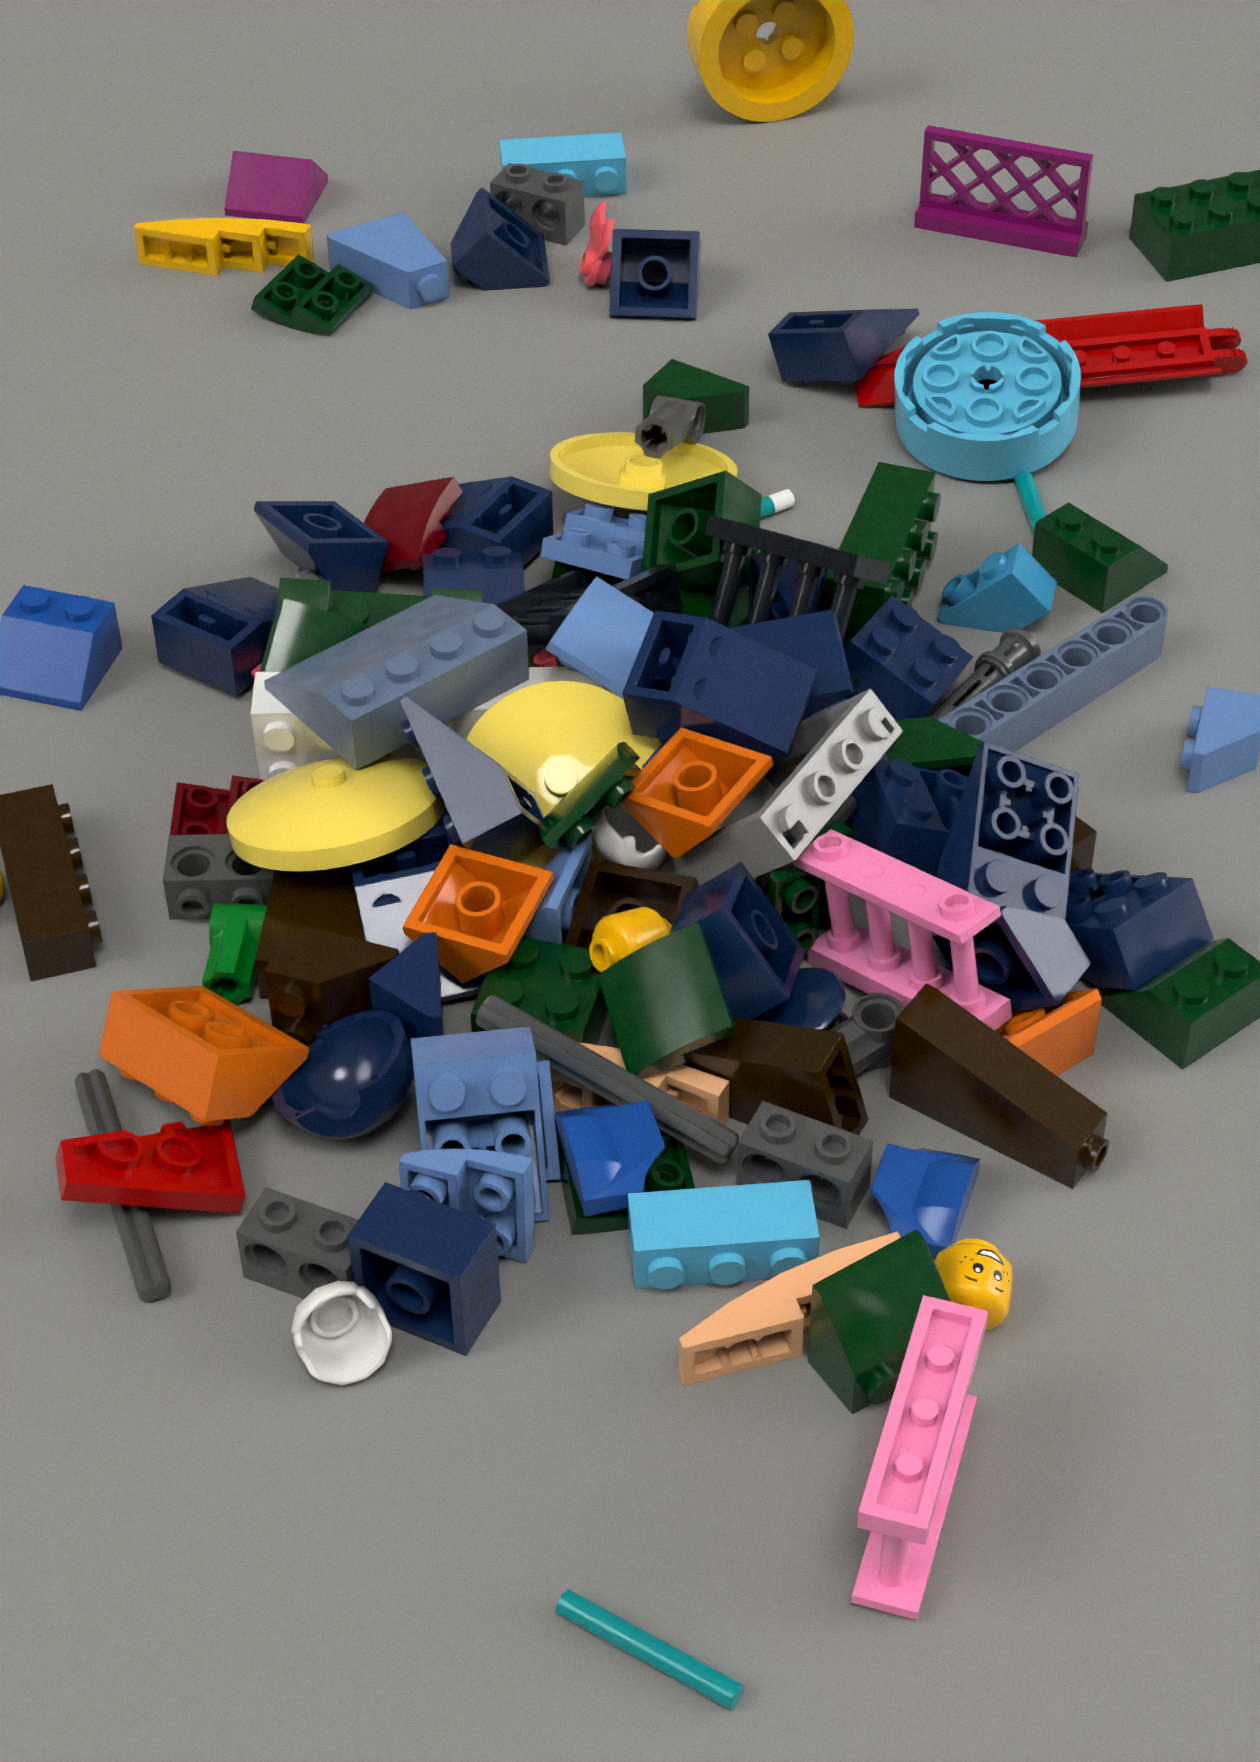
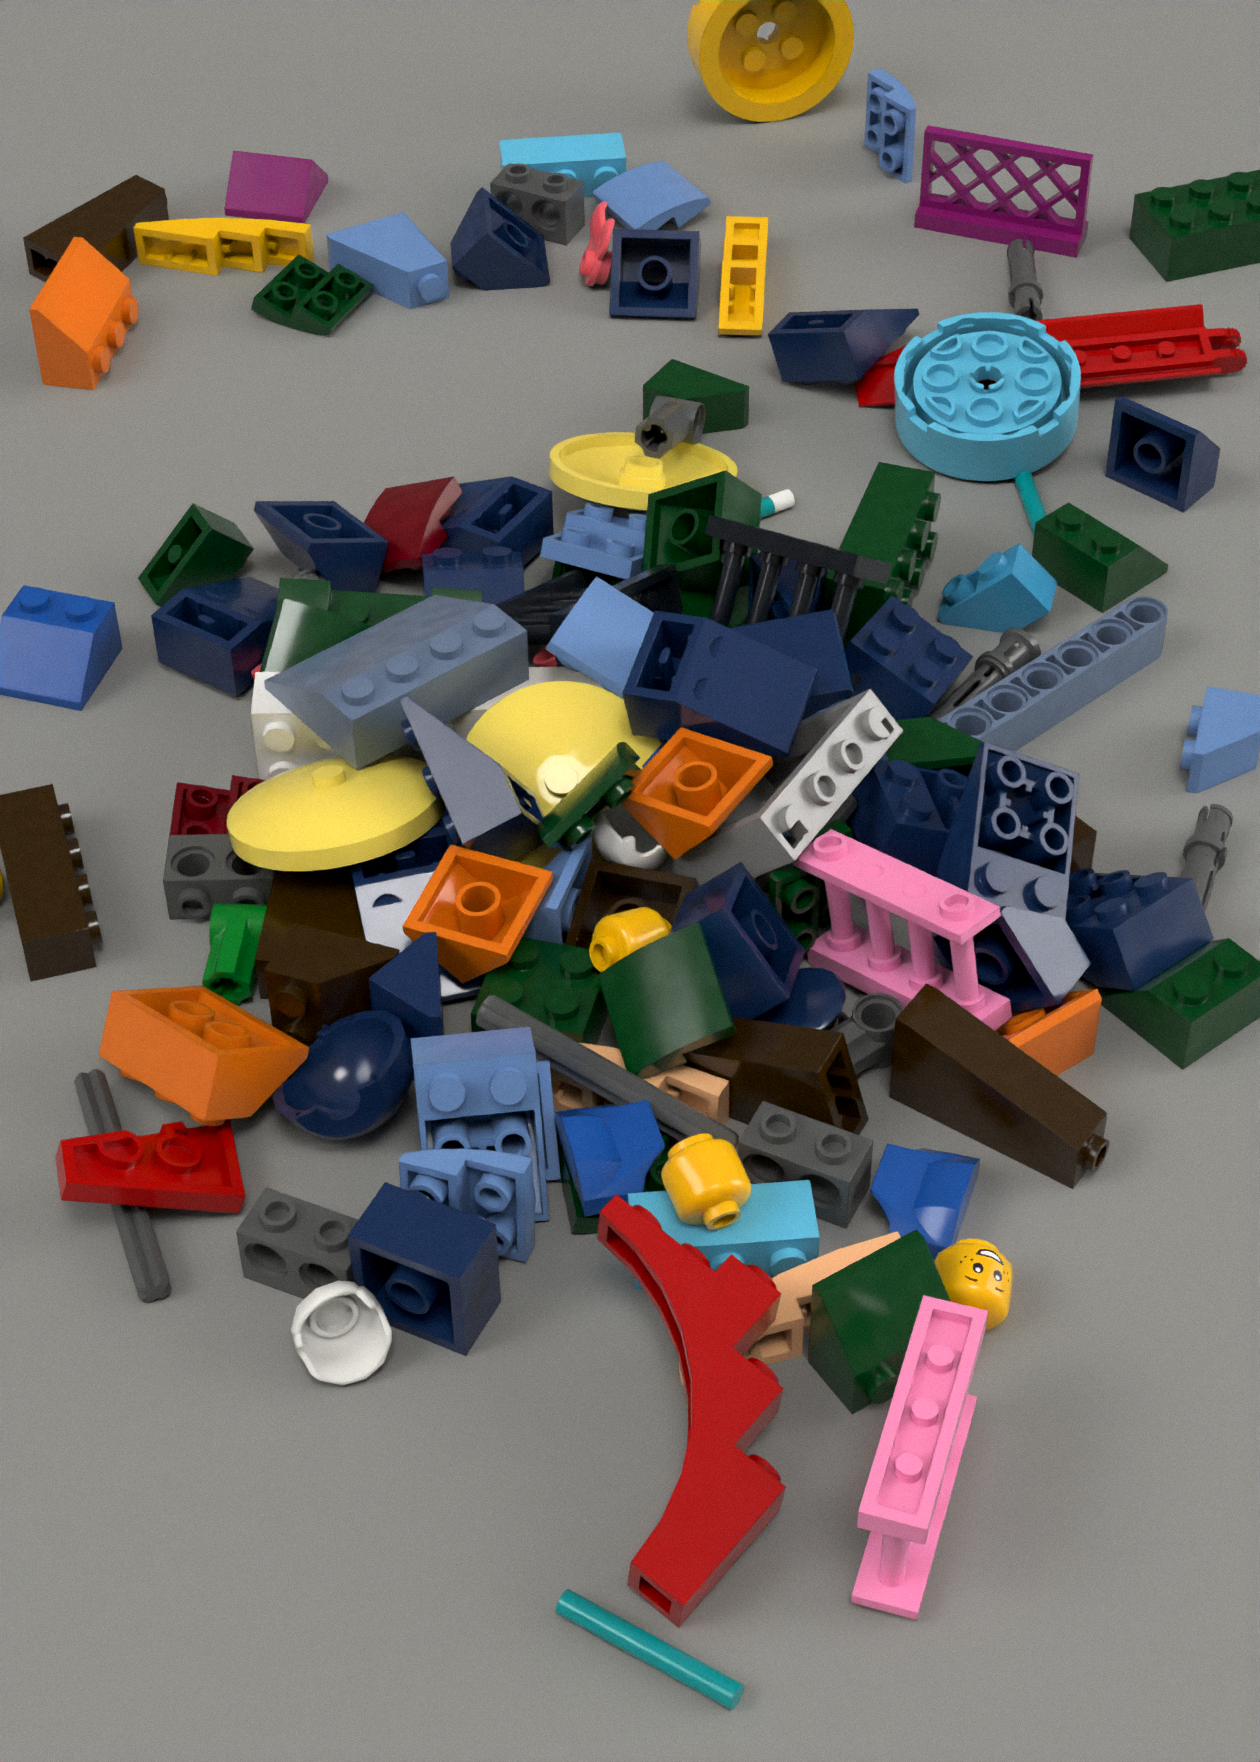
(81, 317): none -> orange slope
(103, 222): none -> dark brown slope
(196, 553): none -> dark green slope
(651, 197): none -> medium blue slope
(706, 1181): none -> yellow head
(722, 1492): none -> red arch
(743, 276): none -> yellow slope
(890, 124): none -> medium blue slope
(1025, 291): none -> dark grey pin
(1160, 455): none -> dark blue slope
(1205, 850): none -> dark grey pin

